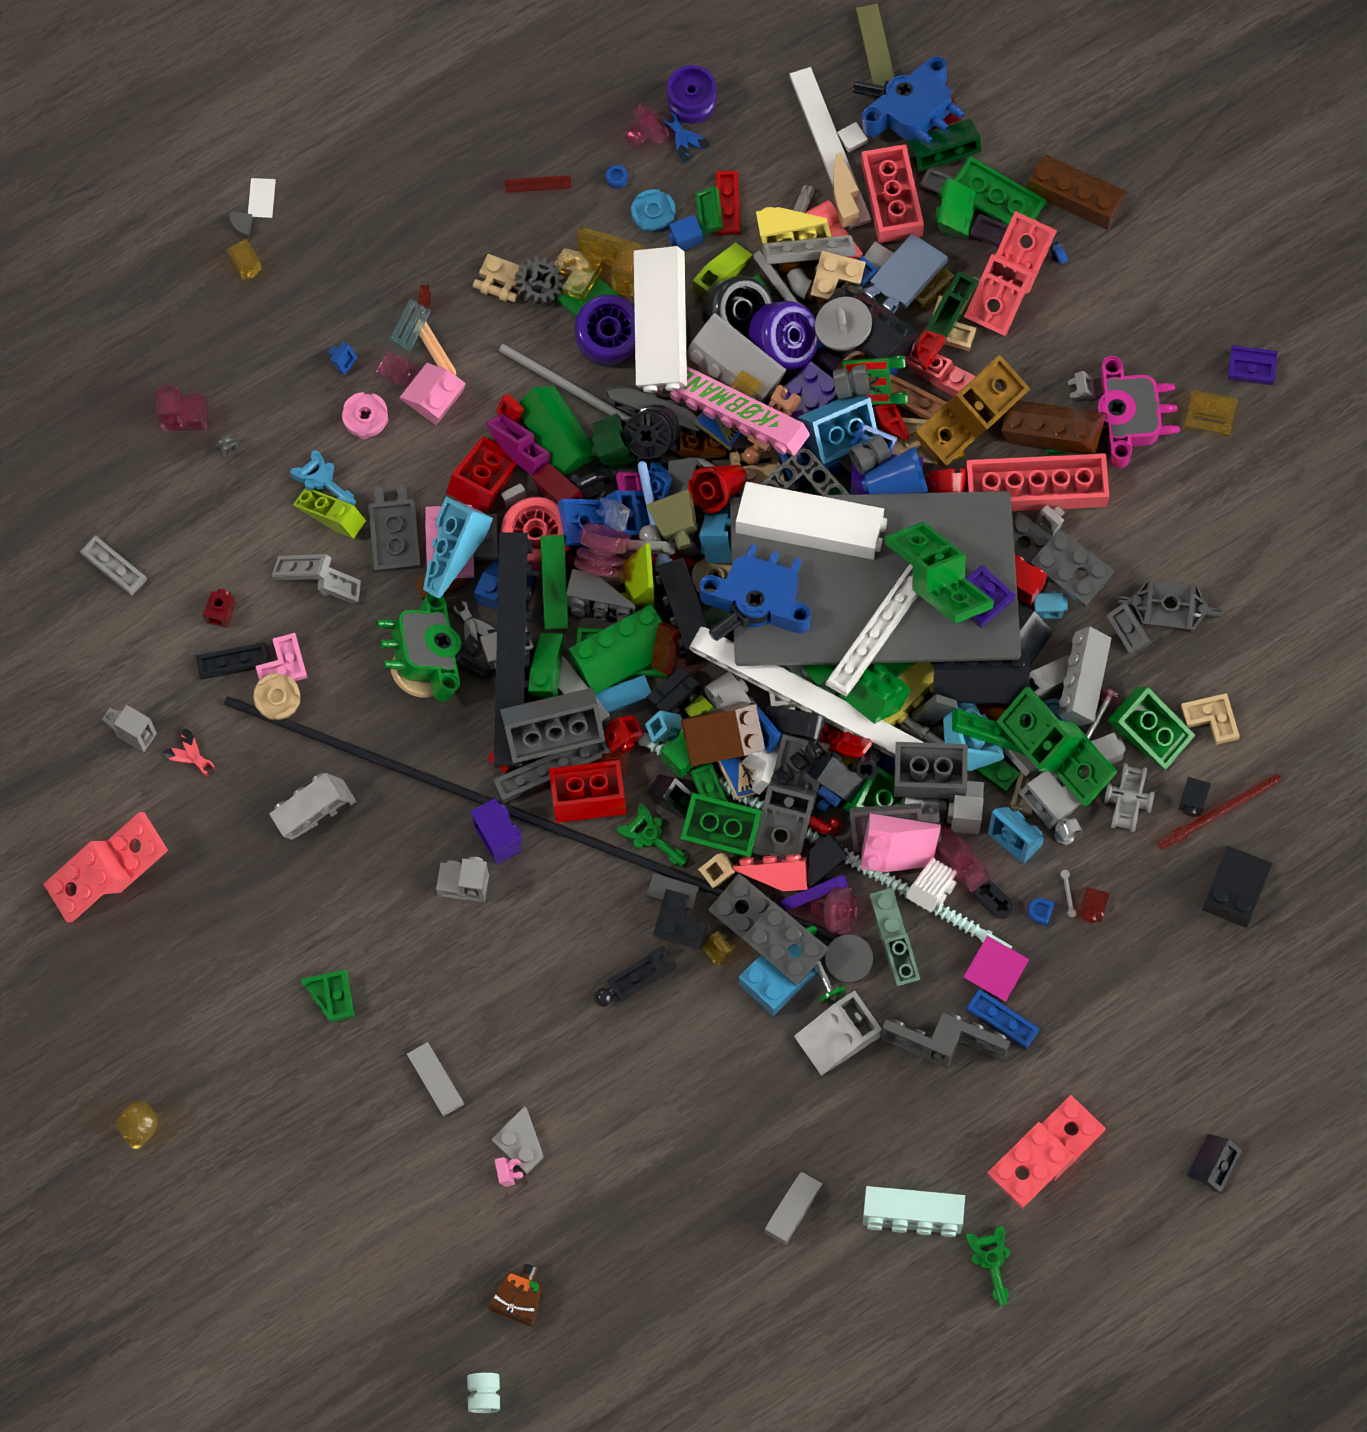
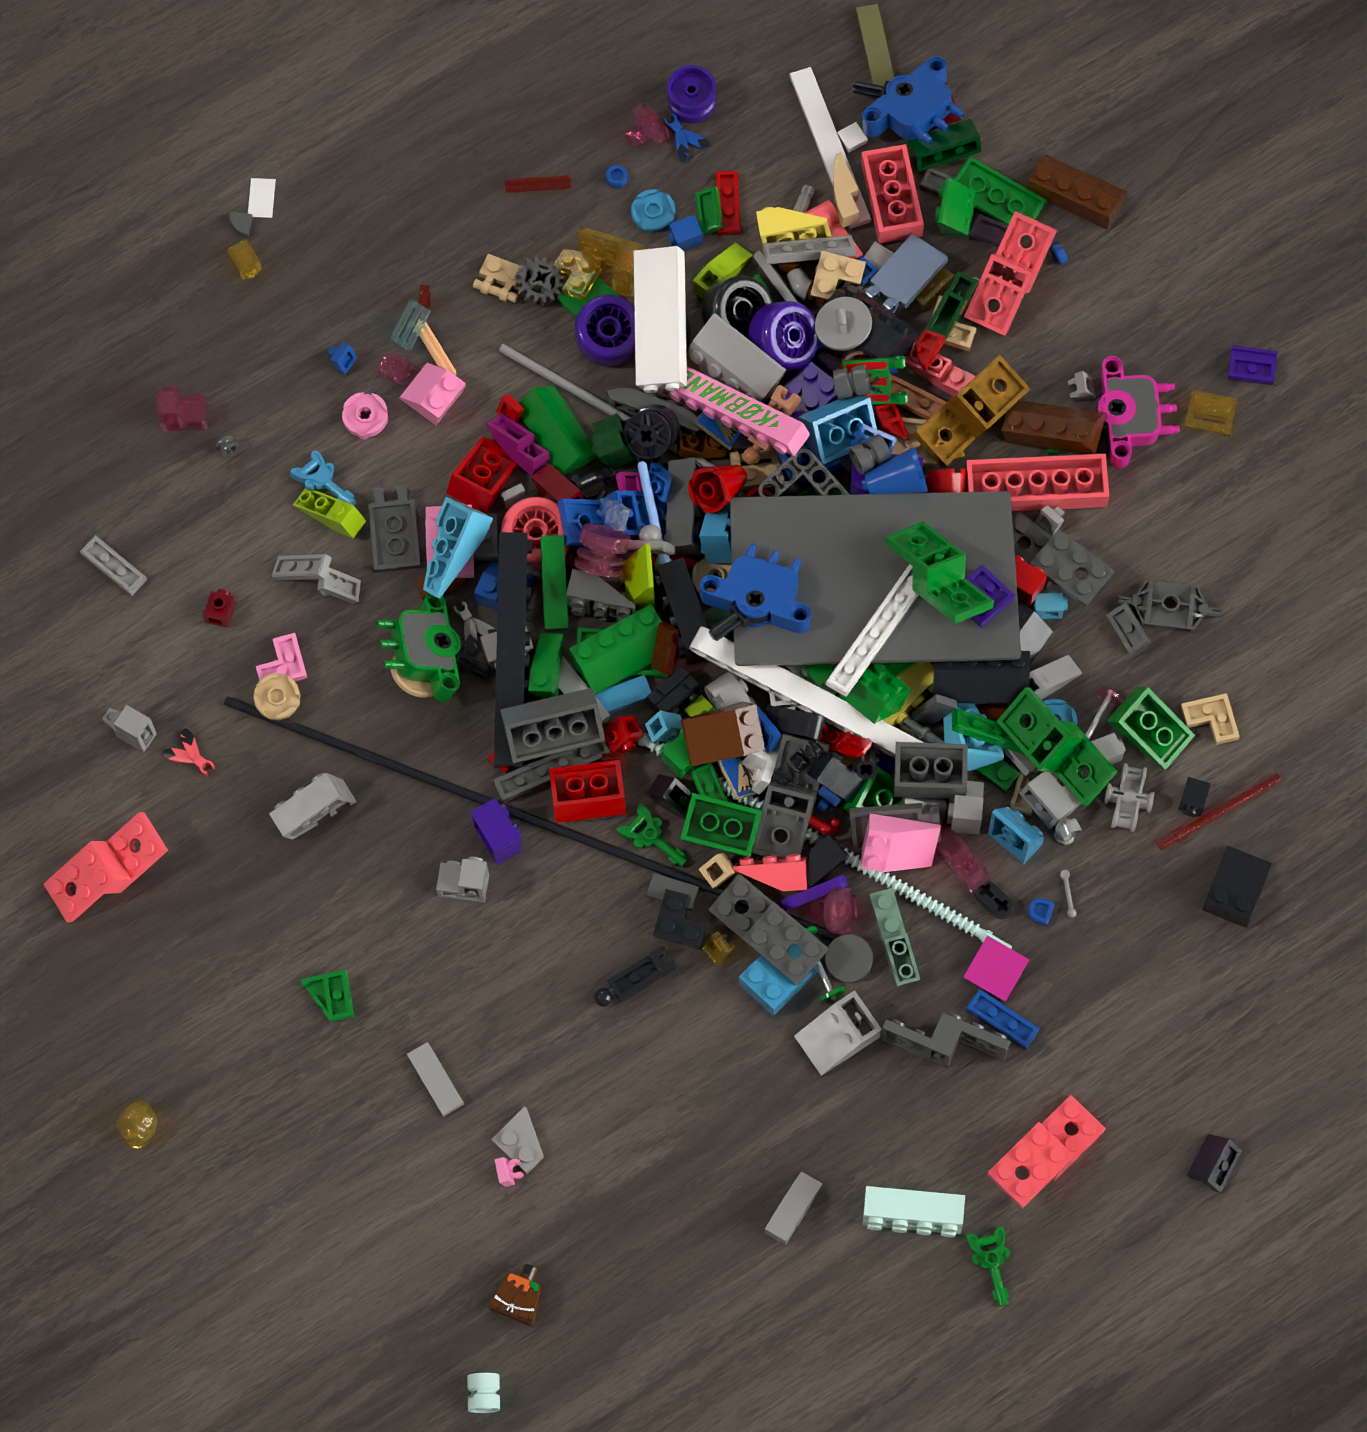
(231, 660): black tile -> none
(675, 518): olive torso -> none
(746, 384): clear yellow tile -> none
(810, 520): white brick -> none
(932, 885): white brick -> none
(1084, 676): light grey brick -> none
(1093, 905): clear red bracket -> none

